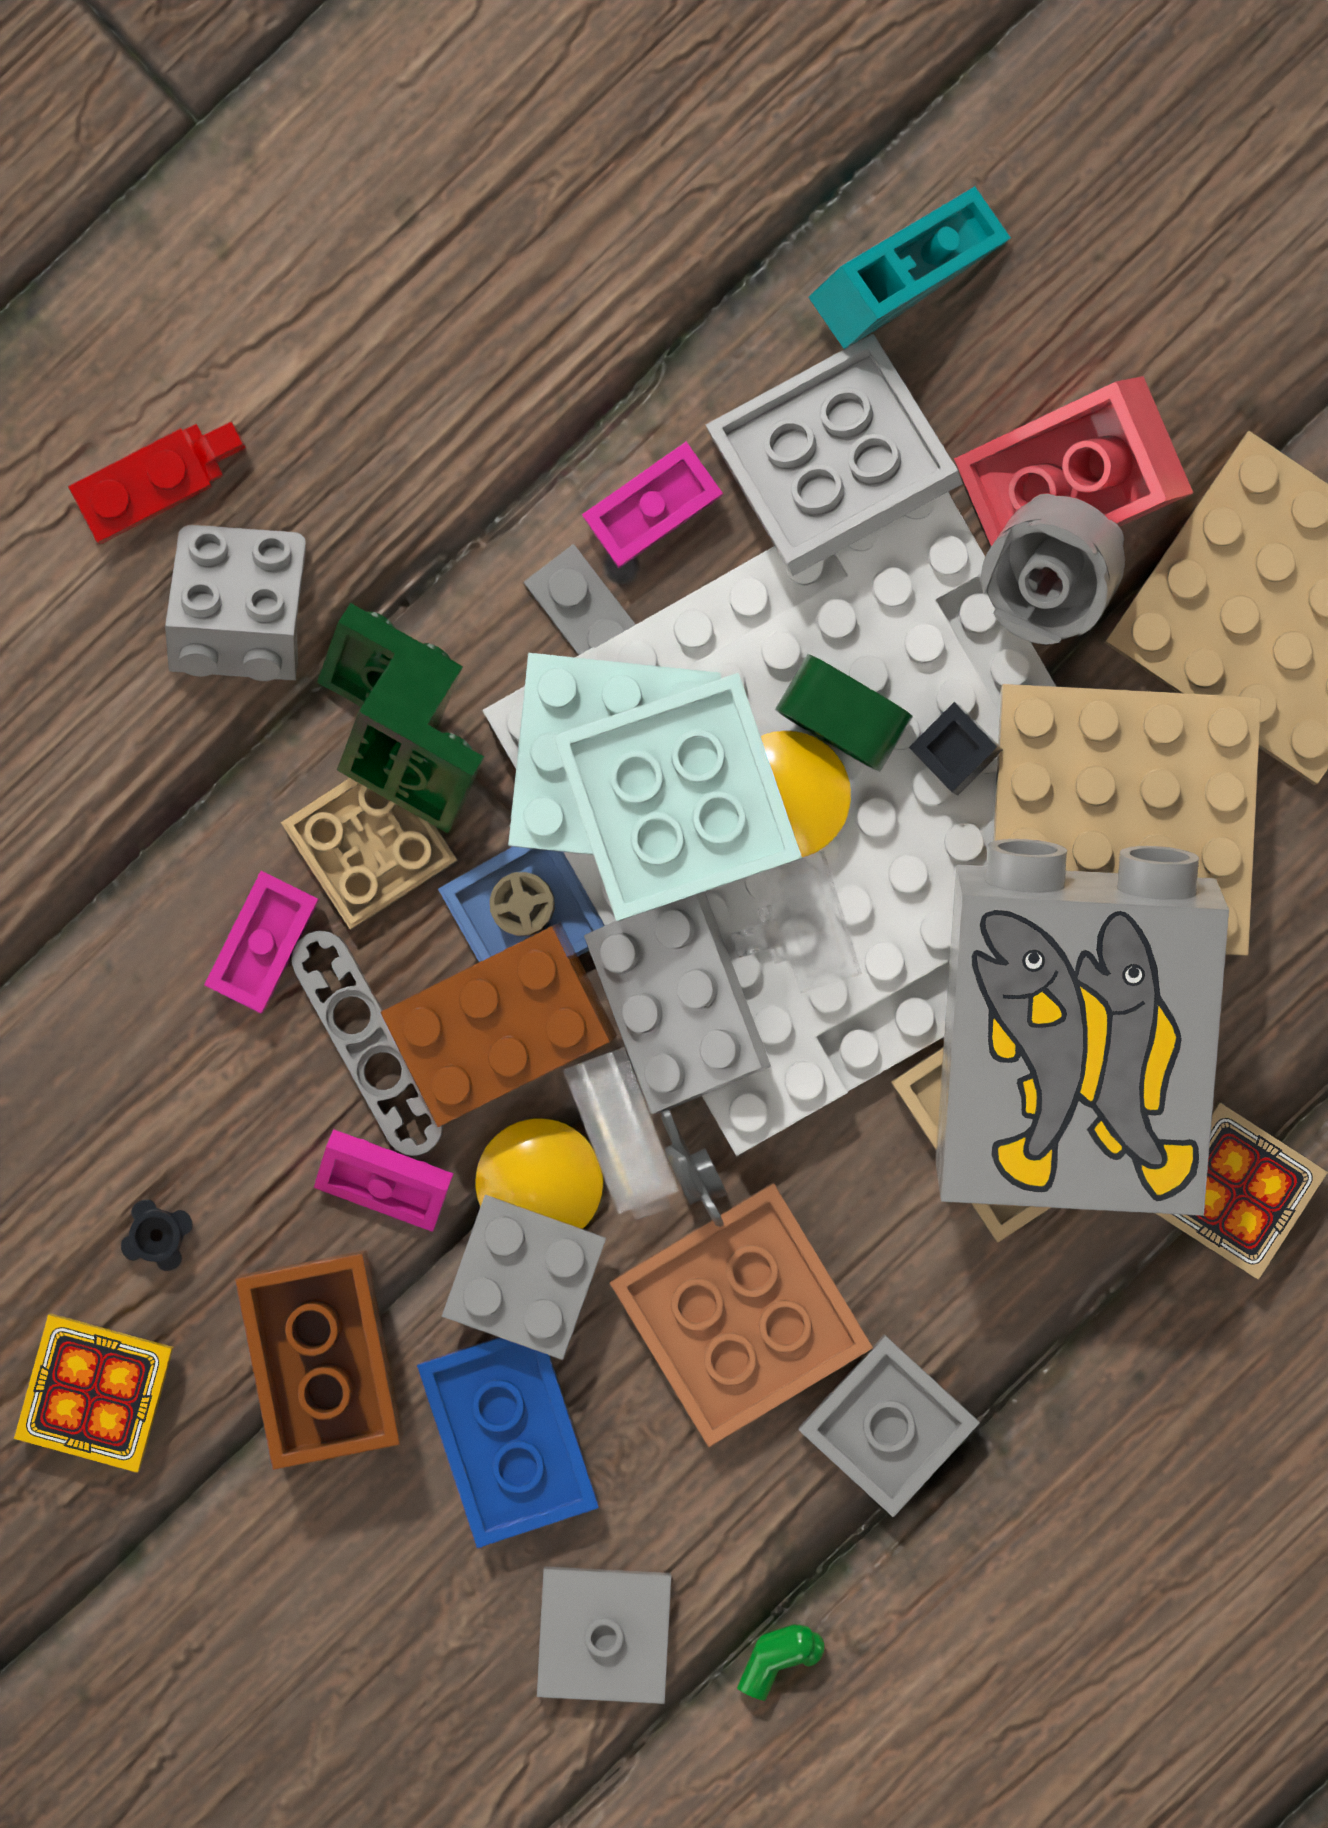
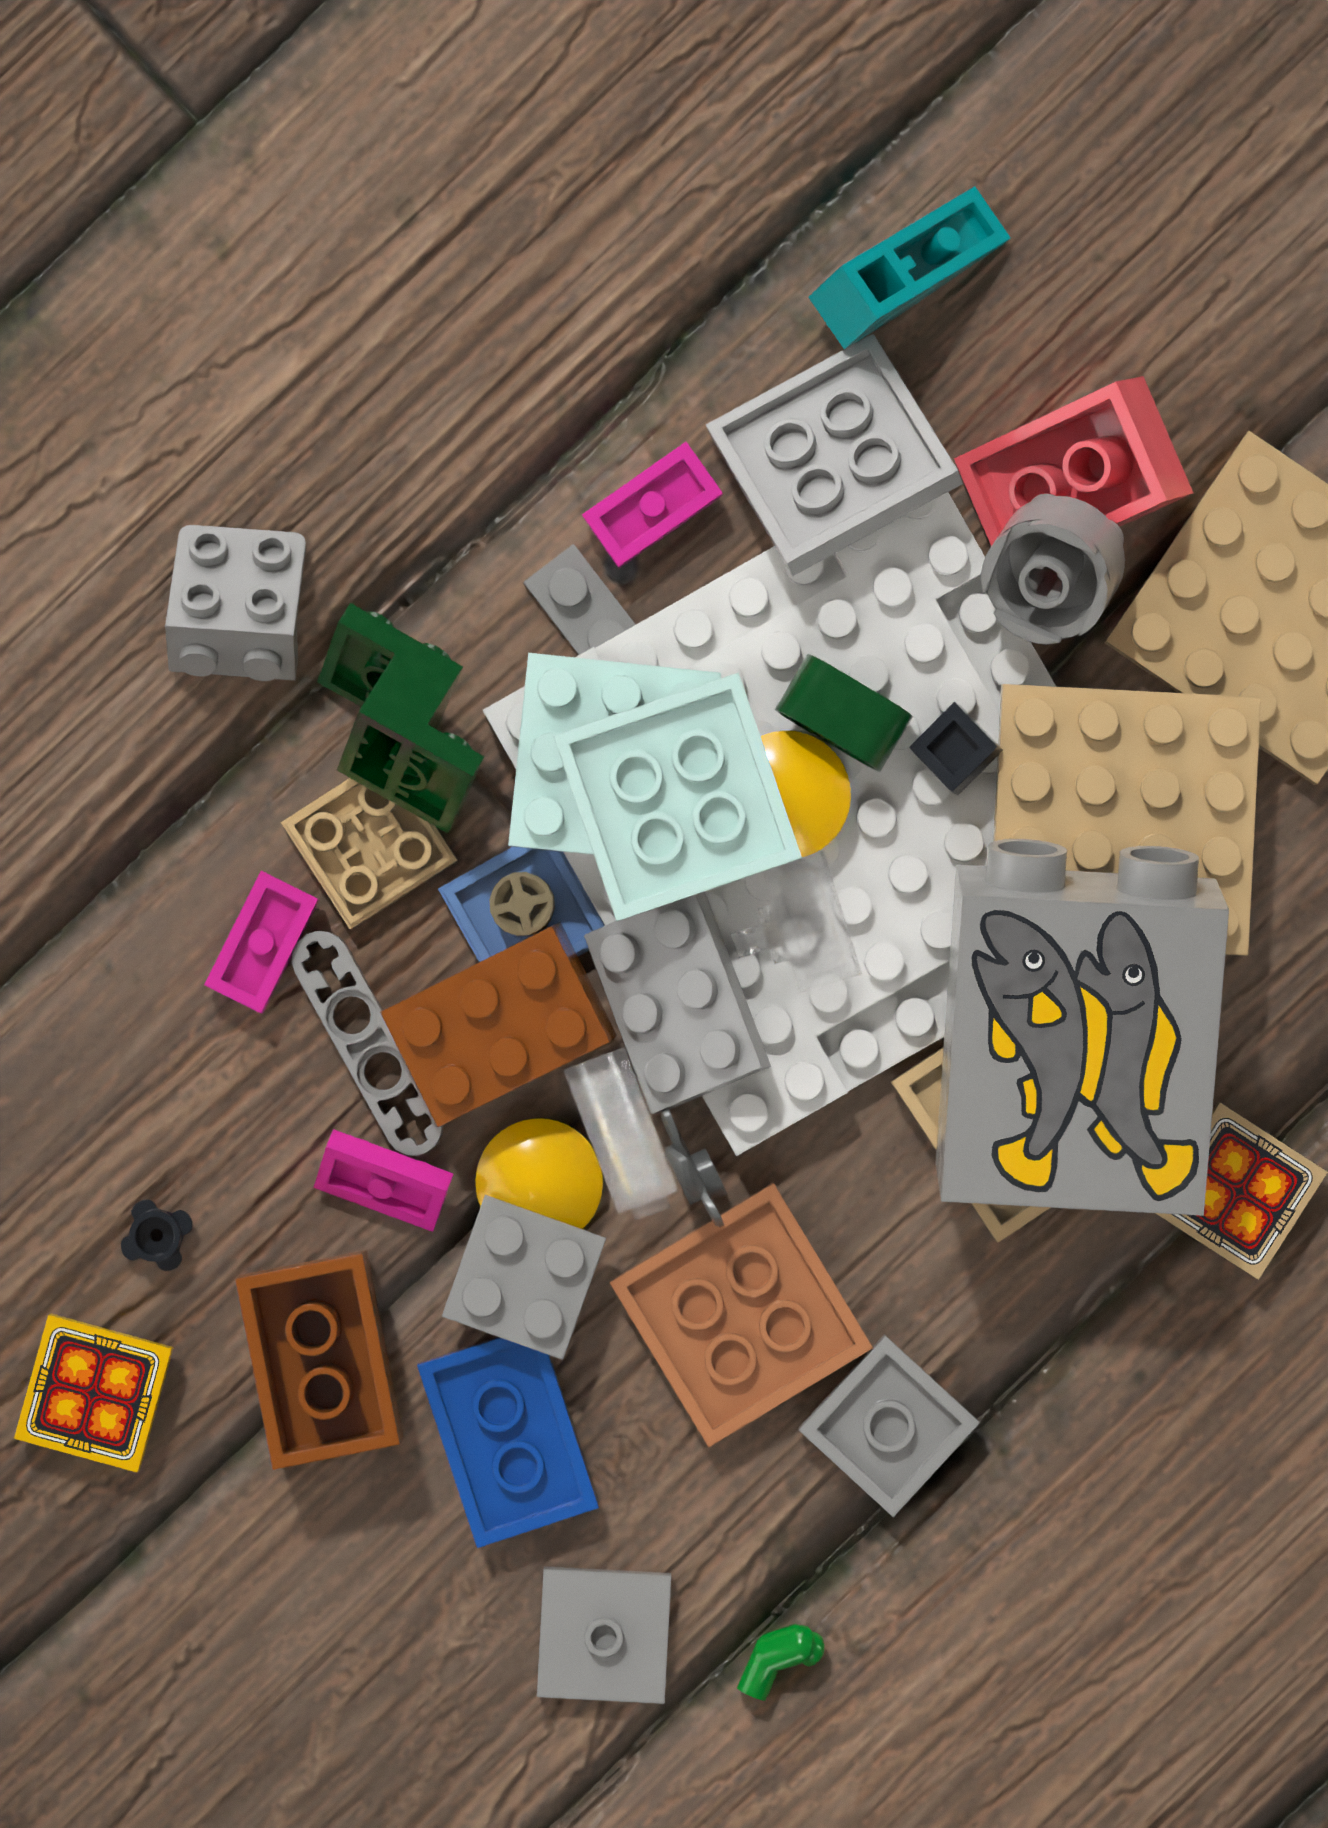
(153, 479): red hinge -> none

